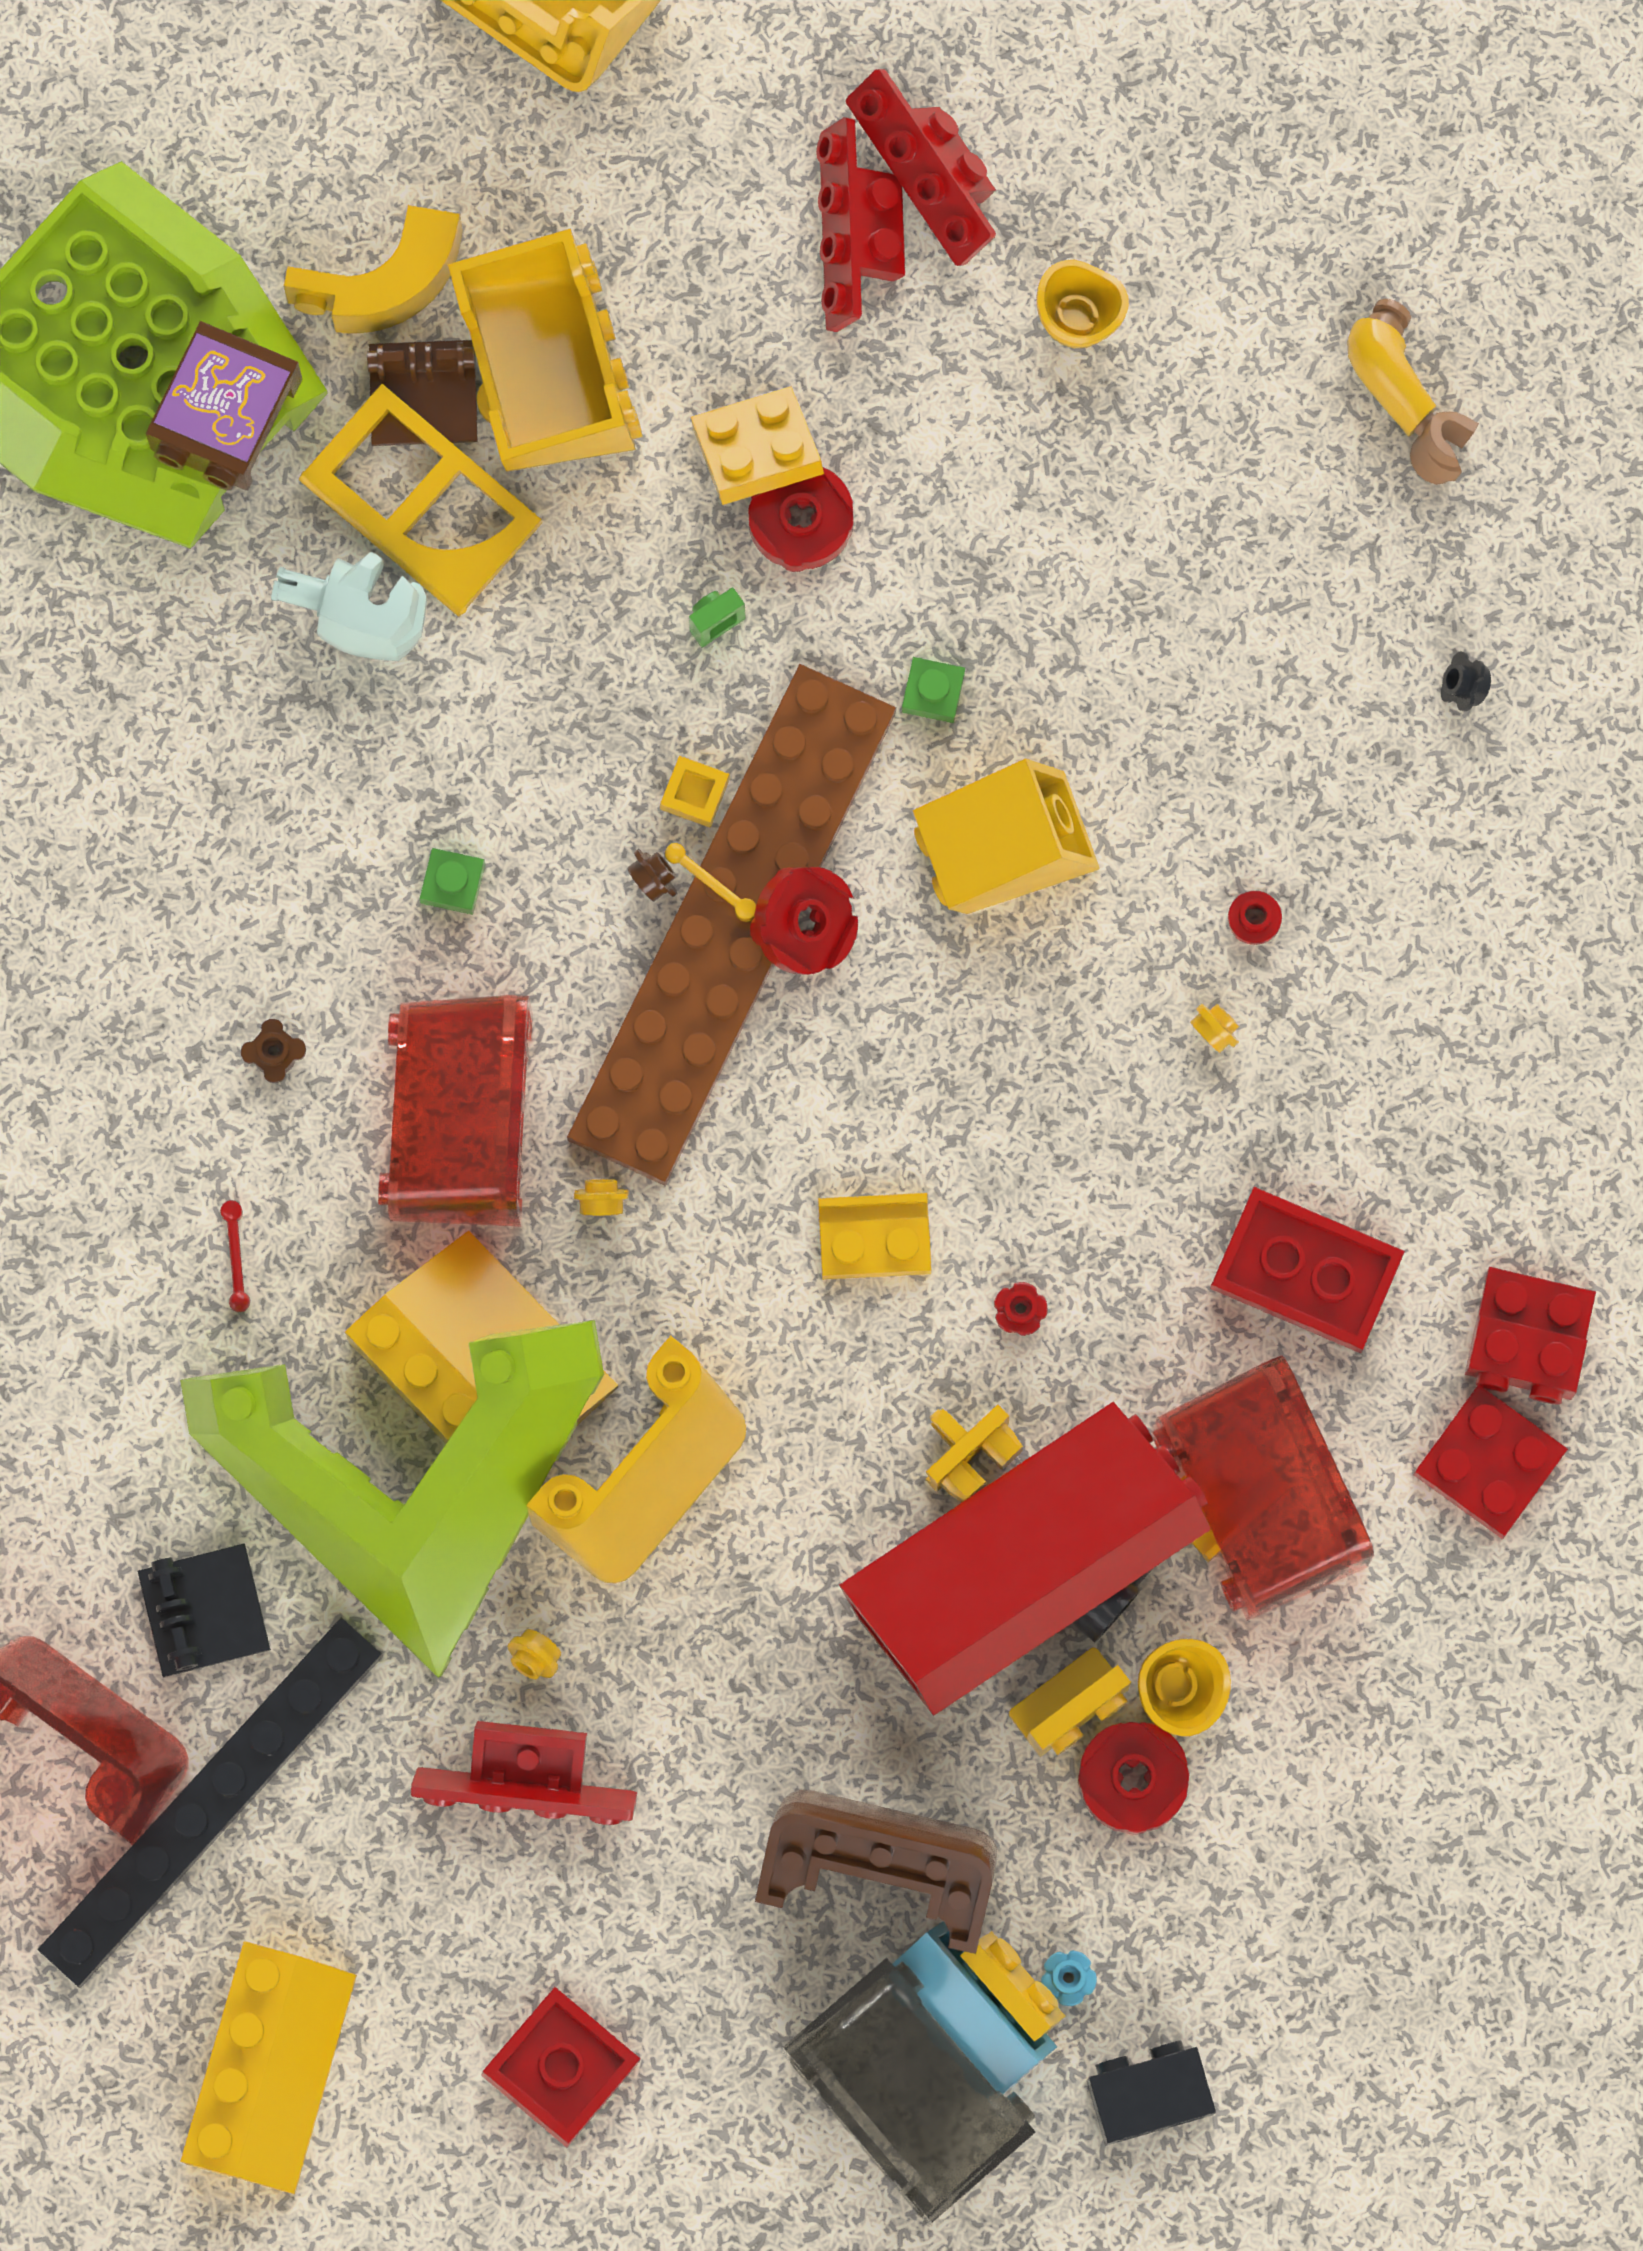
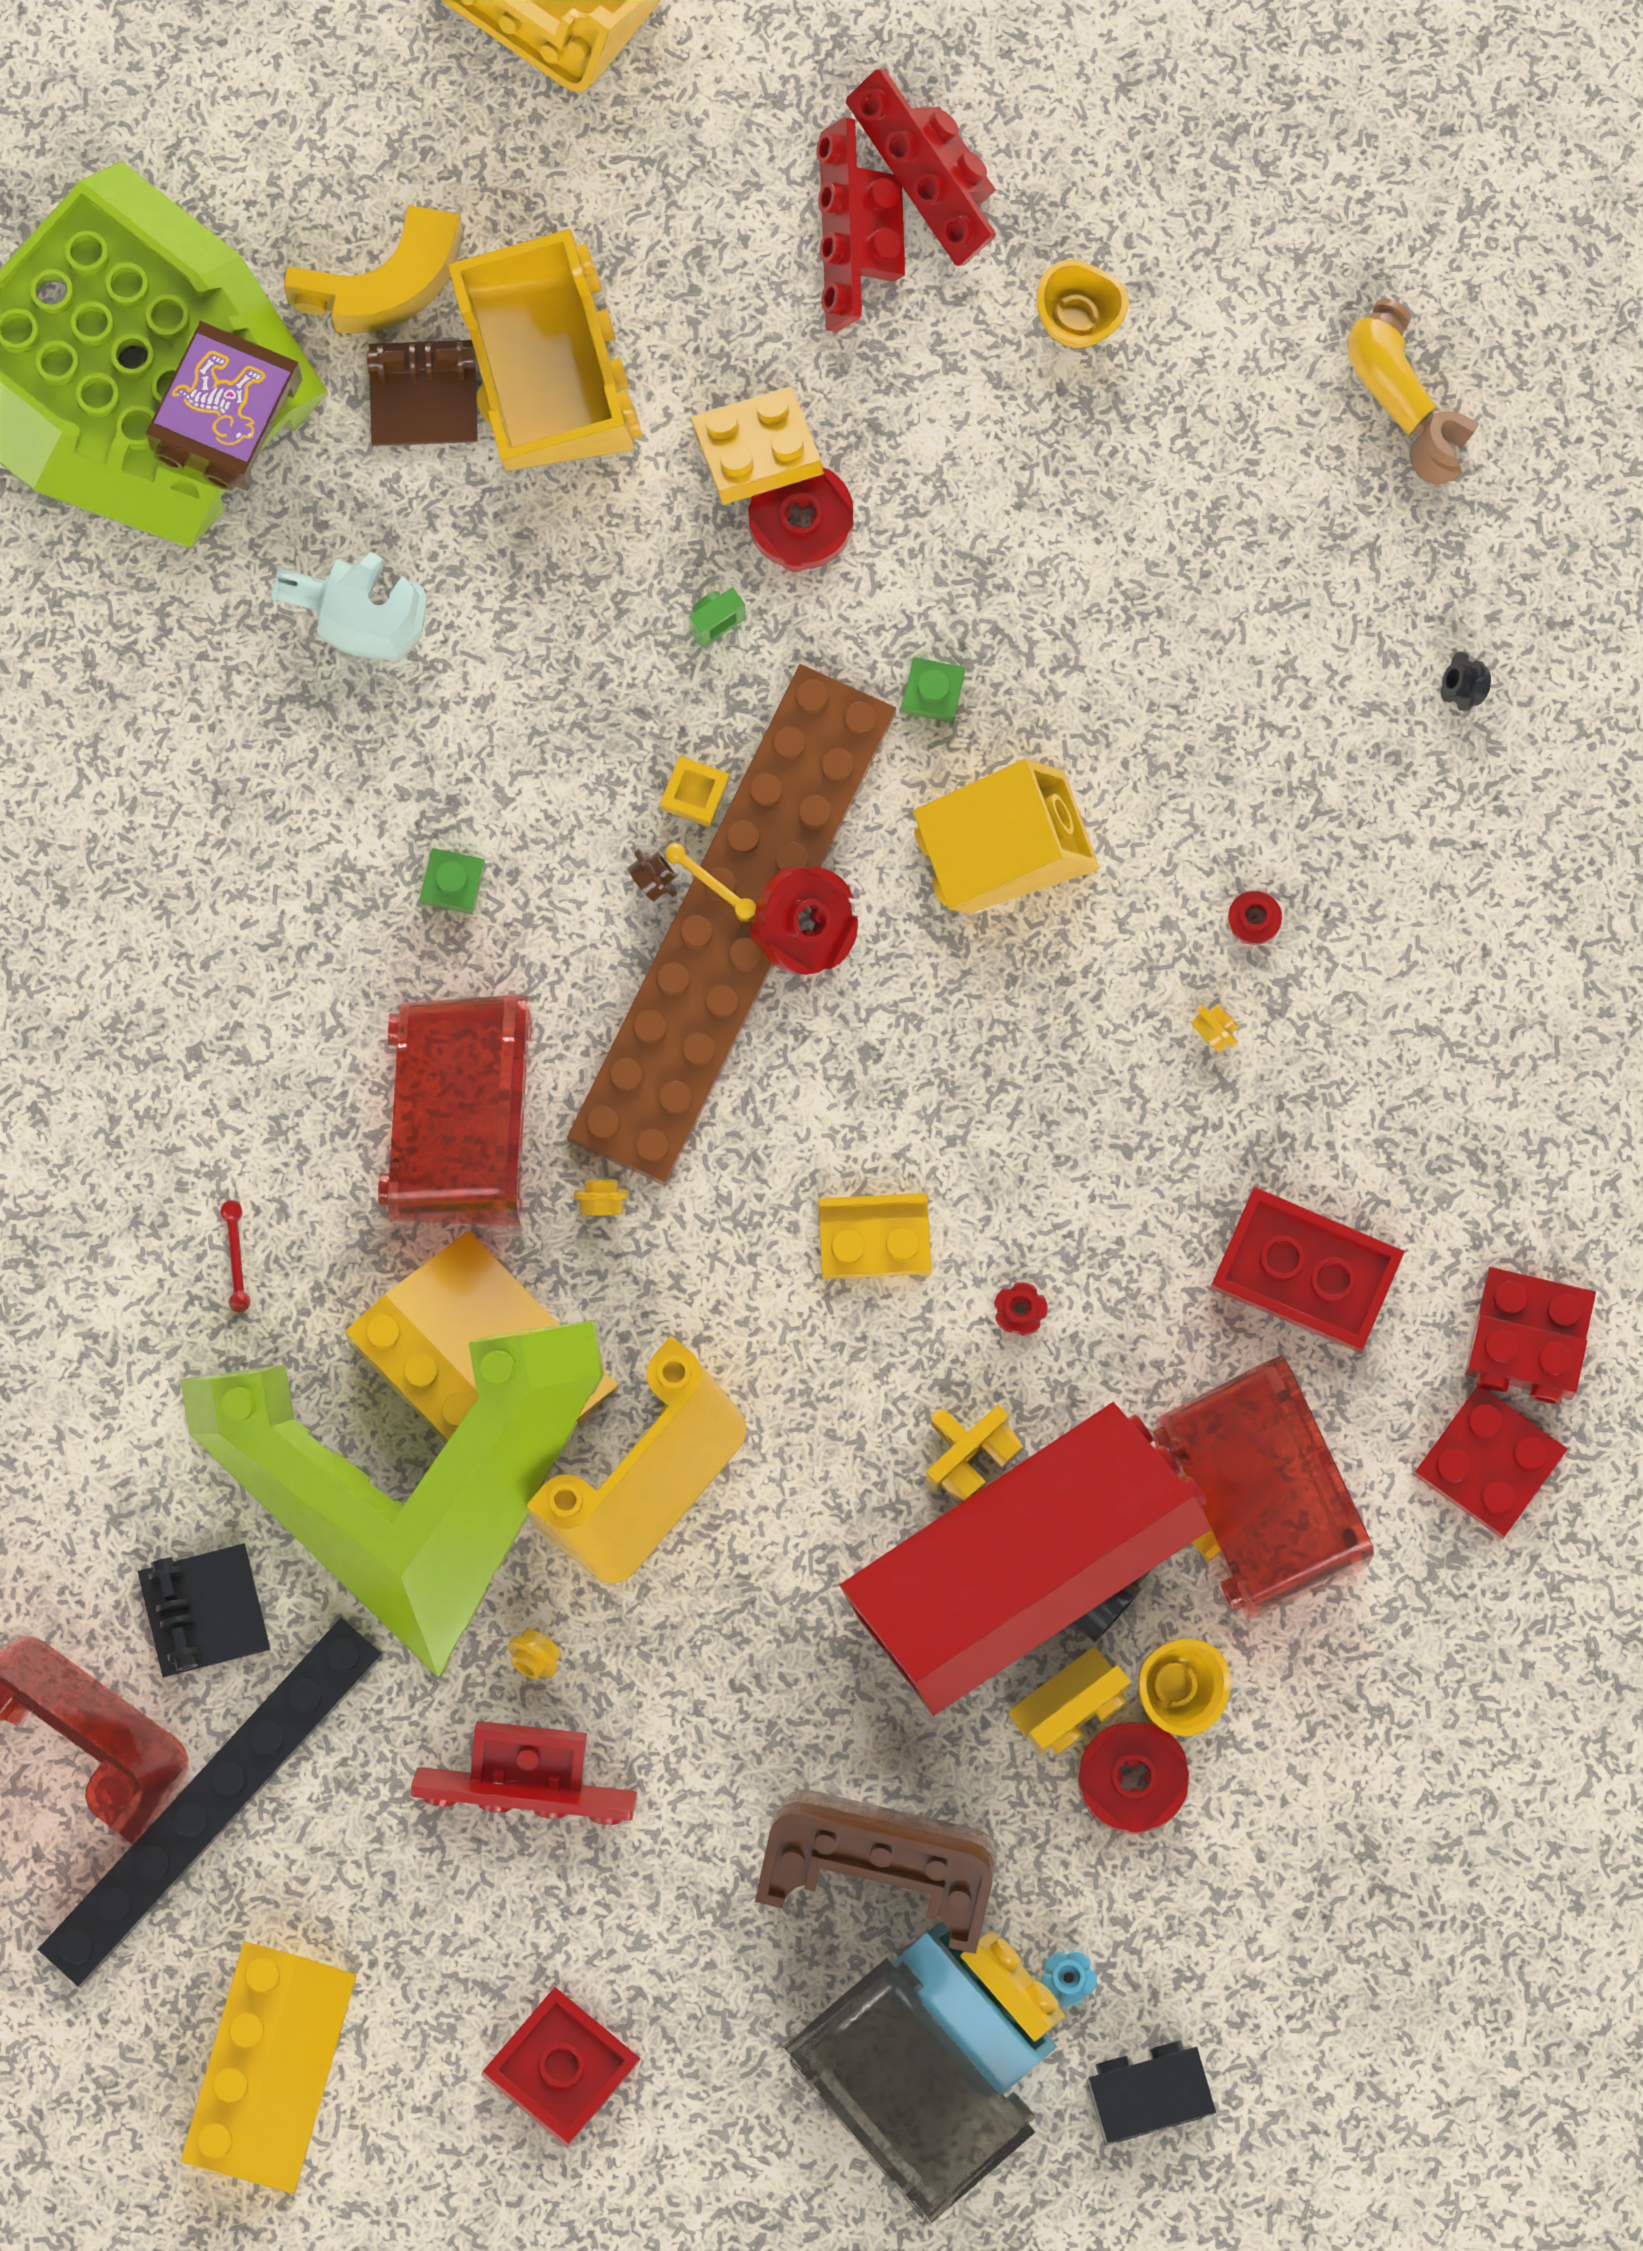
(273, 1066): reddish brown plate -> none
(449, 575): yellow window -> none

